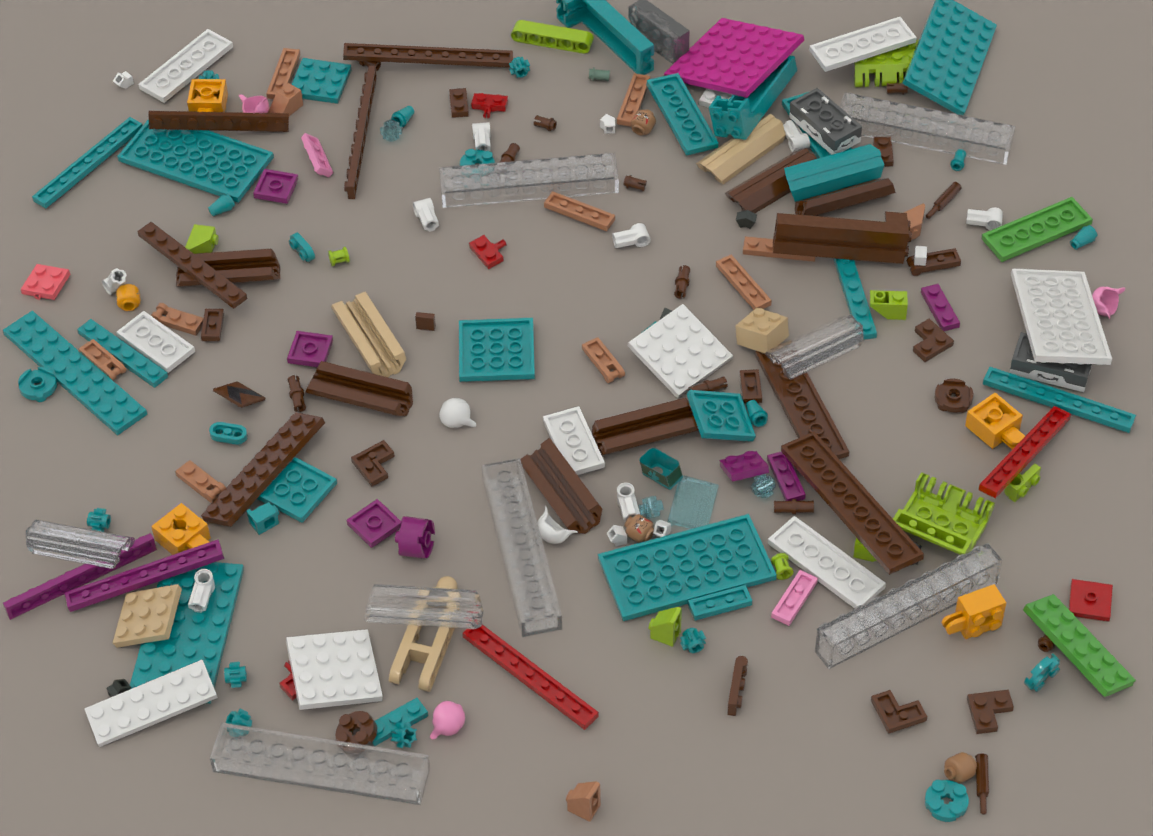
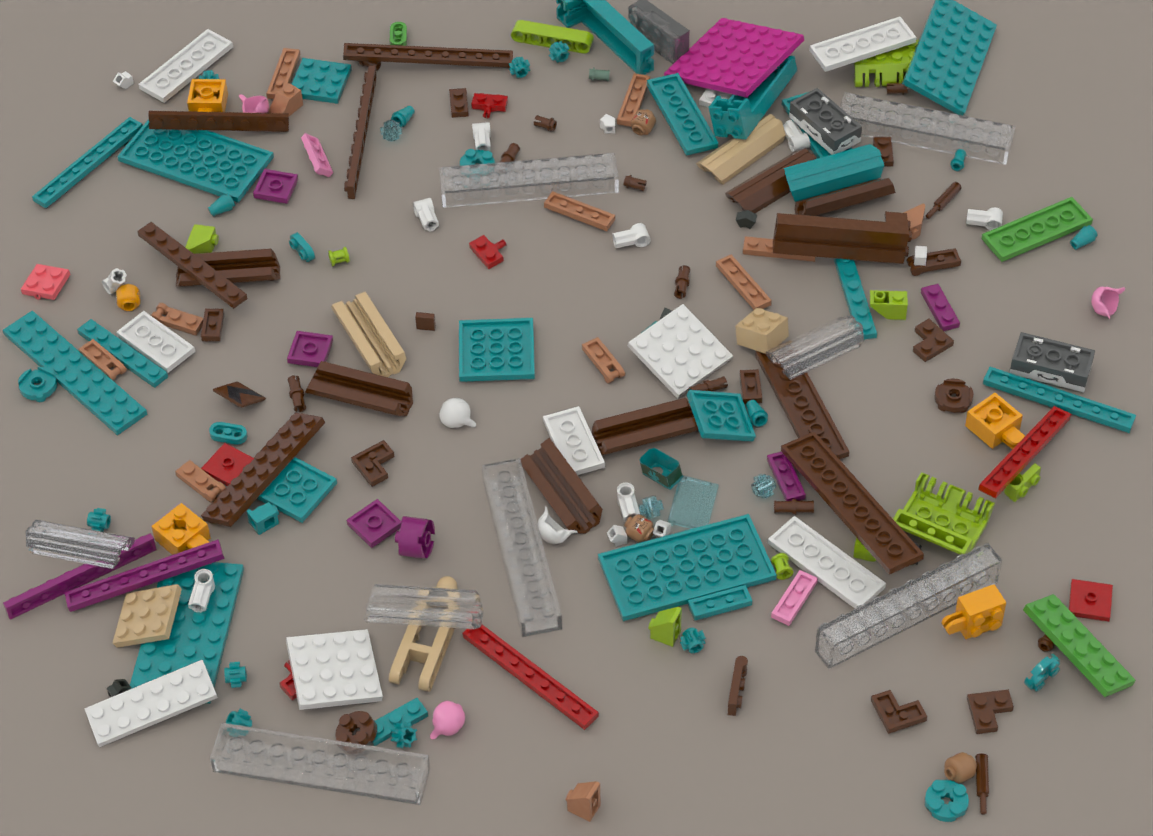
(226, 464): none -> red plate
(398, 34): none -> bright green plate
(559, 51): none -> teal gear
(744, 466): magenta plate -> none
(1060, 317): white plate -> none

